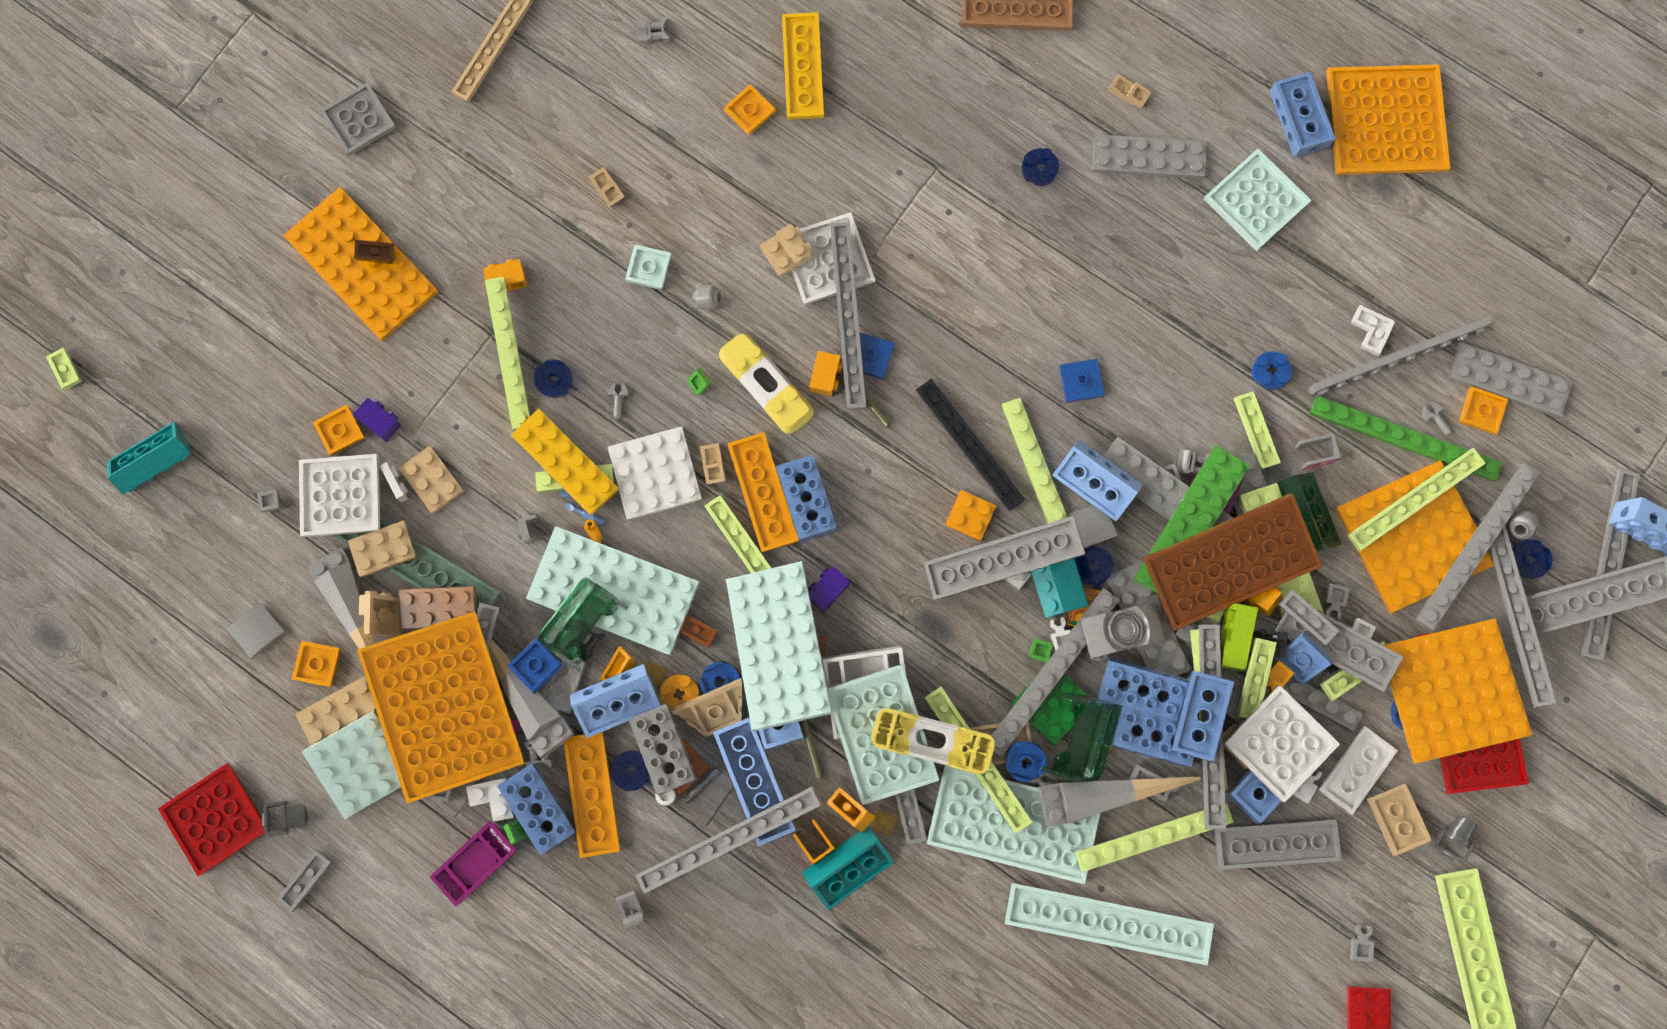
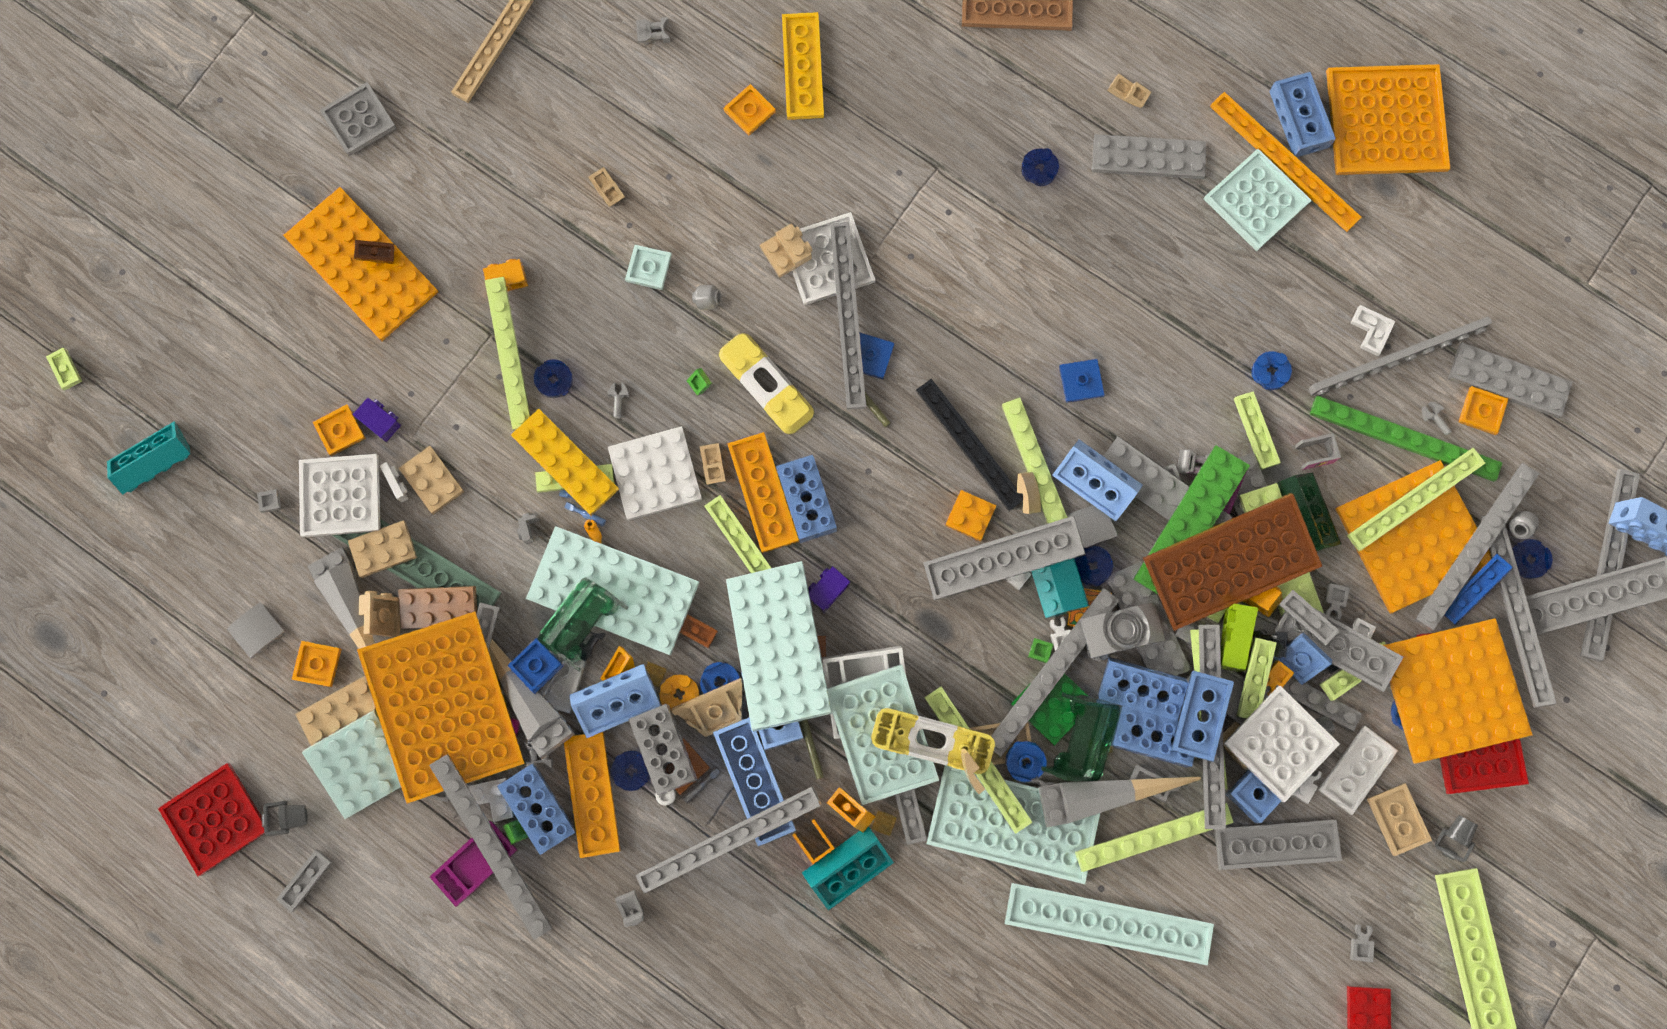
(490, 846): none -> light grey plate
(825, 374): light orange brick -> none
(970, 767): none -> tan slope
(1031, 497): none -> tan slope
(1286, 162): none -> light orange plate
(1477, 588): none -> blue plate

